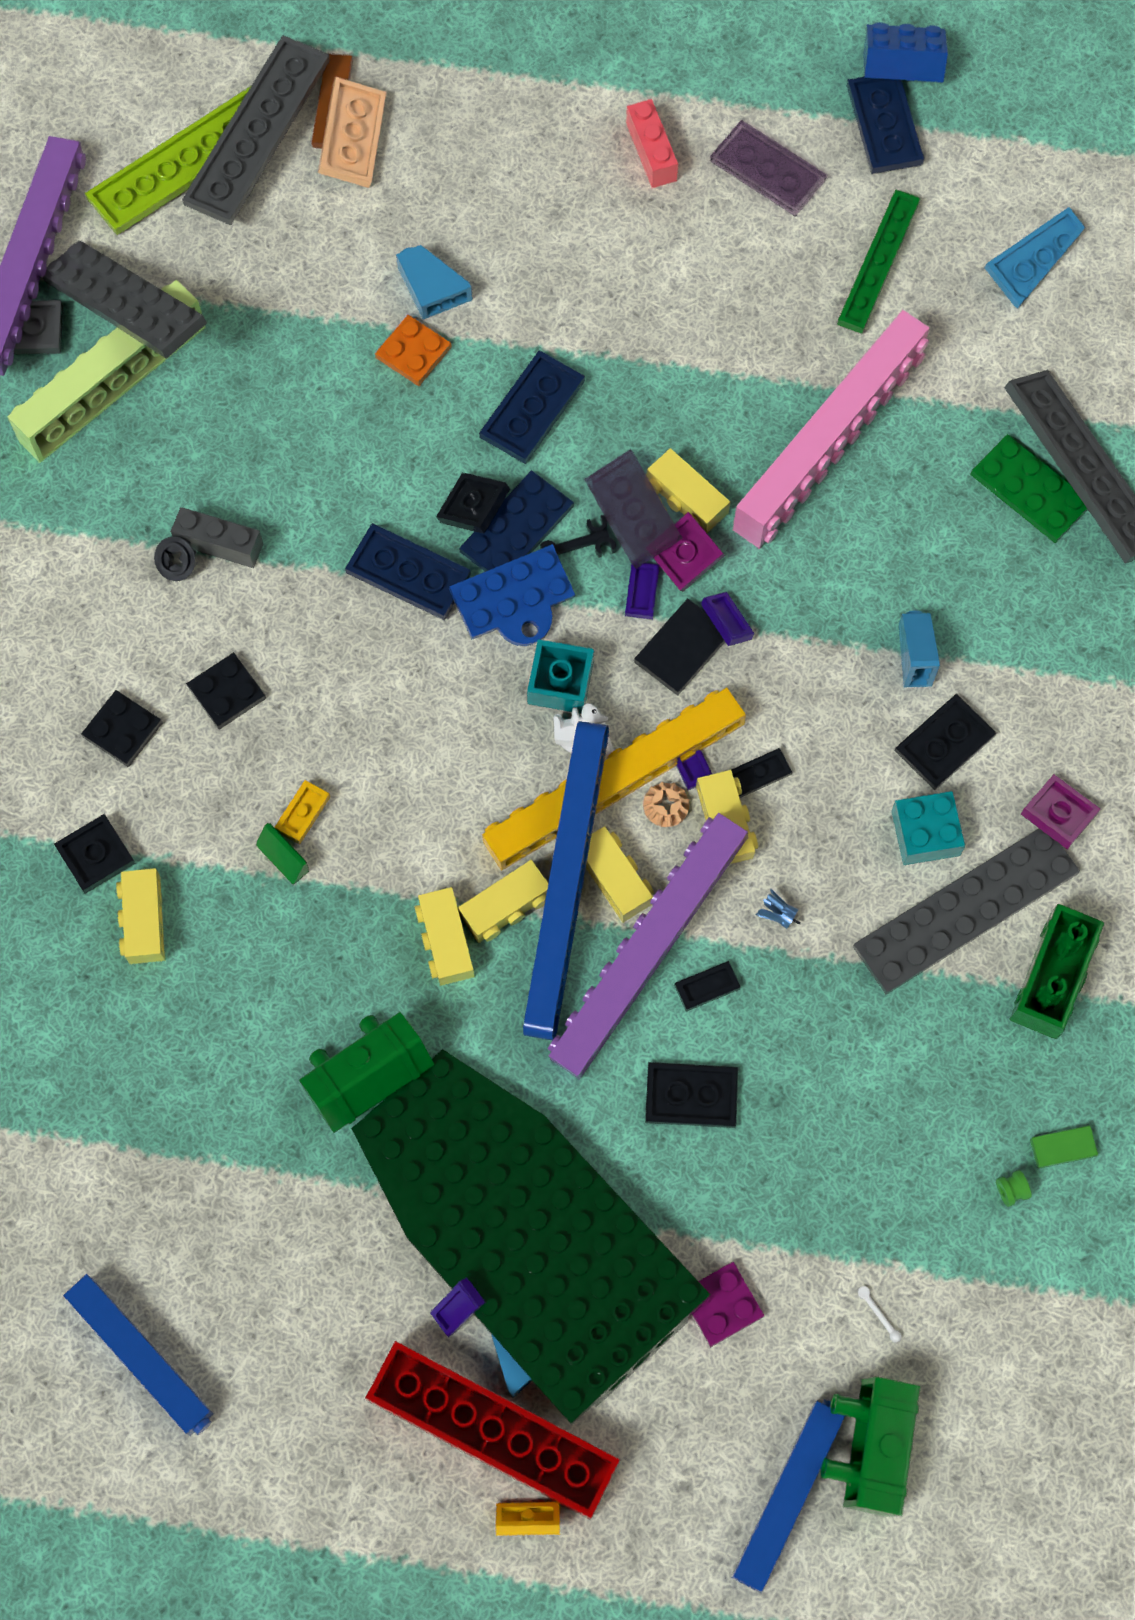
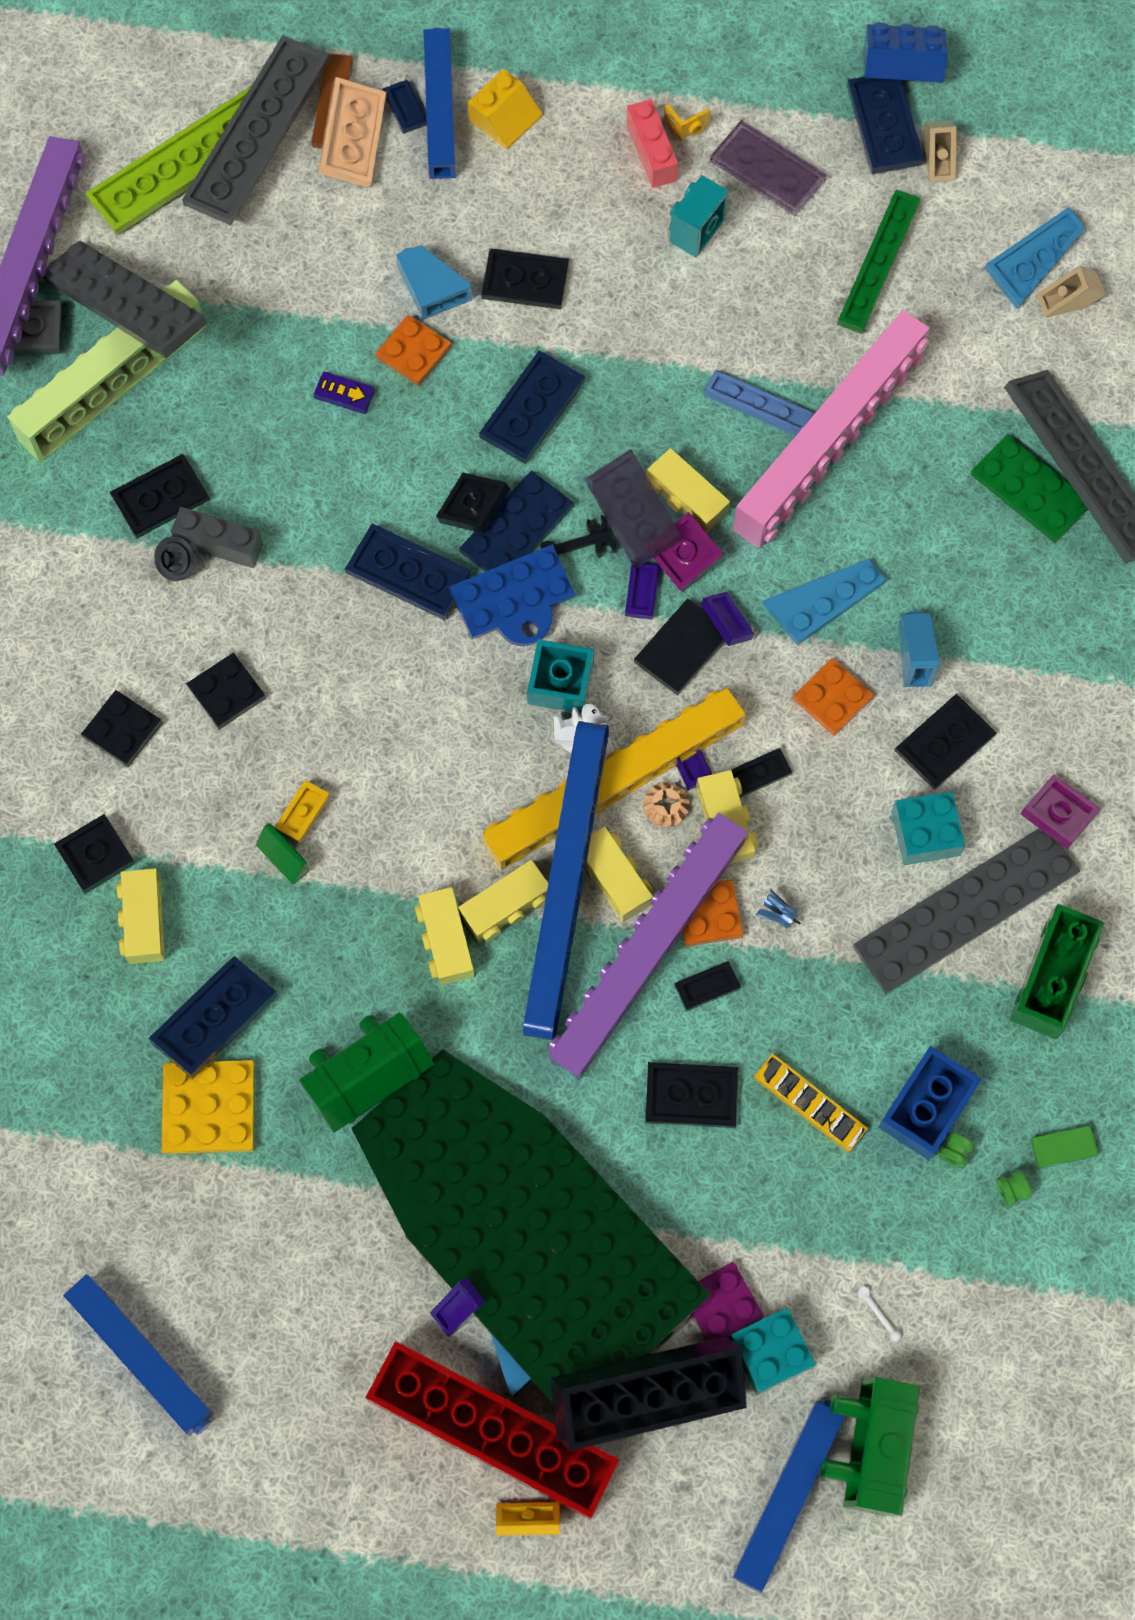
(158, 495): none -> black tile
(209, 1111): none -> yellow plate
(213, 1017): none -> dark blue plate
(344, 392): none -> dark purple tile
(405, 106): none -> dark blue tile
(439, 103): none -> blue brick
(503, 109): none -> yellow slope
(525, 278): none -> black tile
(648, 1393): none -> black brick
(691, 126): none -> yellow bracket
(698, 215): none -> teal brick
(716, 918): none -> orange plate
(757, 403): none -> medium blue tile
(773, 1351): none -> teal brick
(810, 1103): none -> tile
(821, 601): none -> dark azure wing
(833, 697): none -> orange plate
(929, 1103): none -> blue brick
(940, 150): none -> tan slope
(956, 1150): none -> bright green wheel
(1071, 292): none -> tan slope

